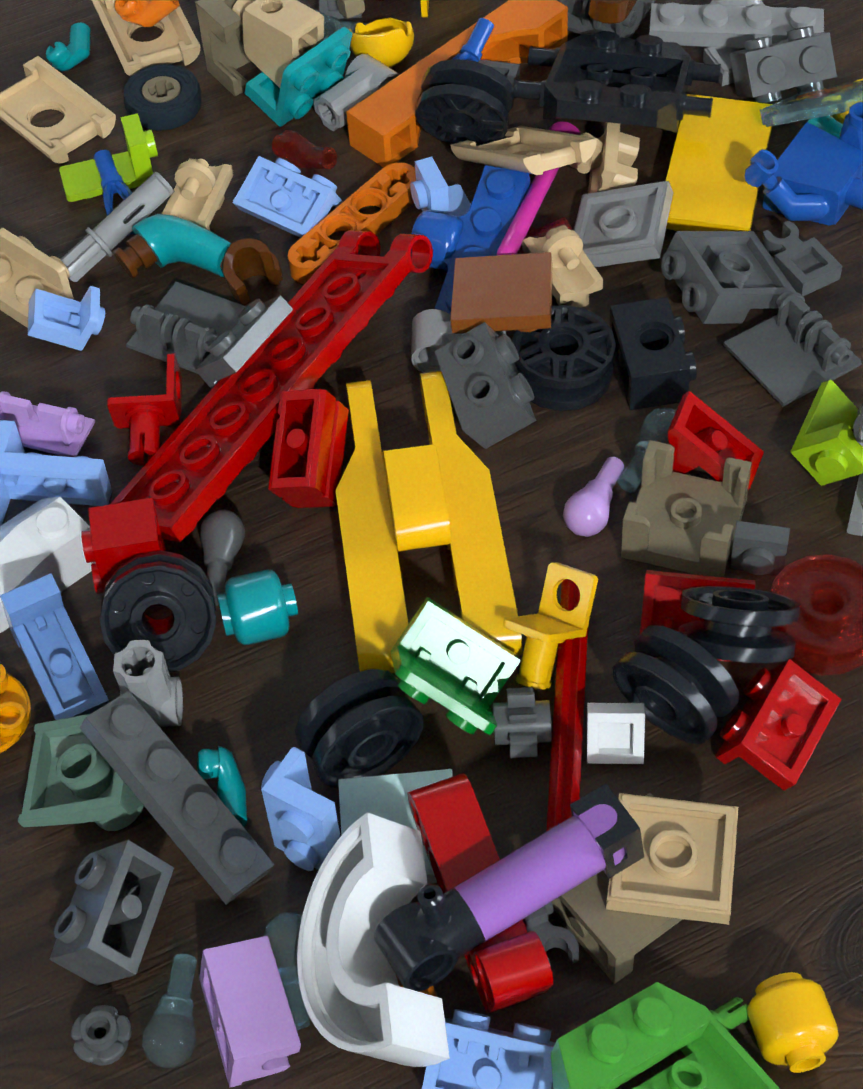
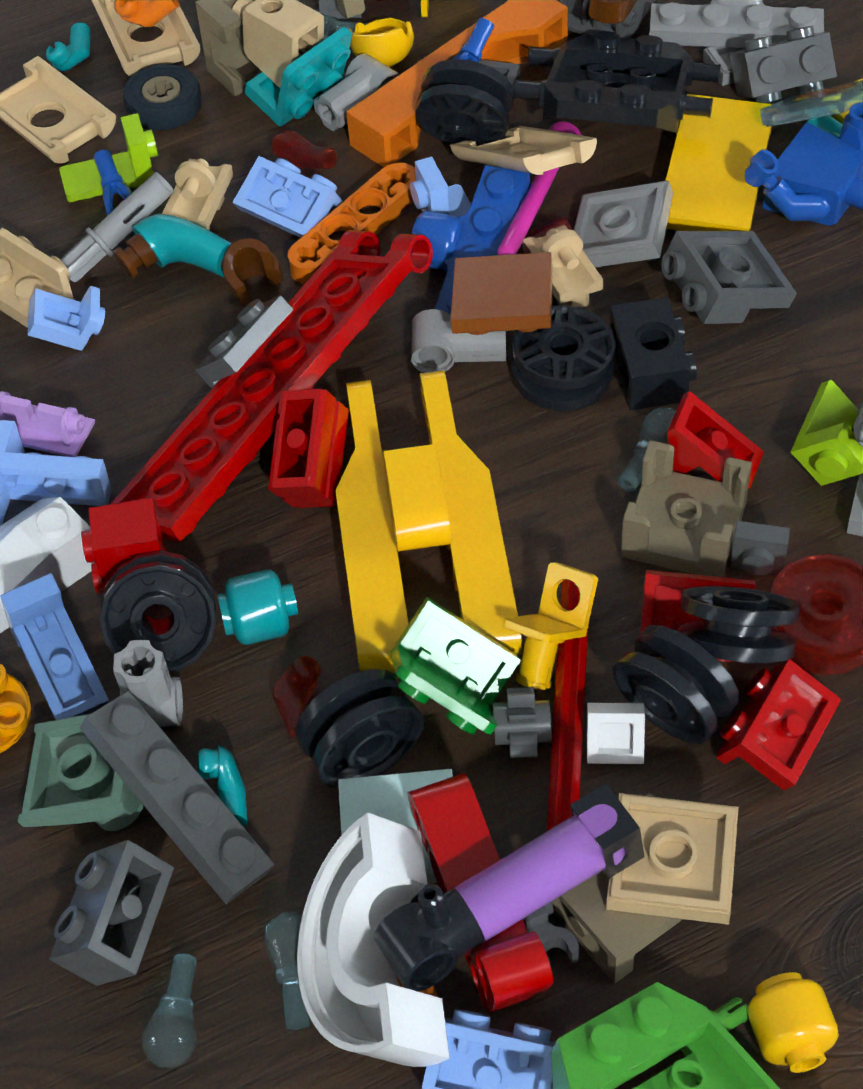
(106, 1049): dark grey plate -> none
(148, 413): red bracket -> none
(183, 325): dark grey hinge -> none
(221, 539): dark grey piece -> none
(248, 1009): lavender hinge -> none
(295, 690): none -> clear red arm
(299, 818): light blue bracket -> none
(486, 385): dark grey brick -> none
(589, 508): lavender piece -> none
(611, 160): tan hips -> none
(793, 350): dark grey hinge -> none
(804, 263): dark grey plate -> none

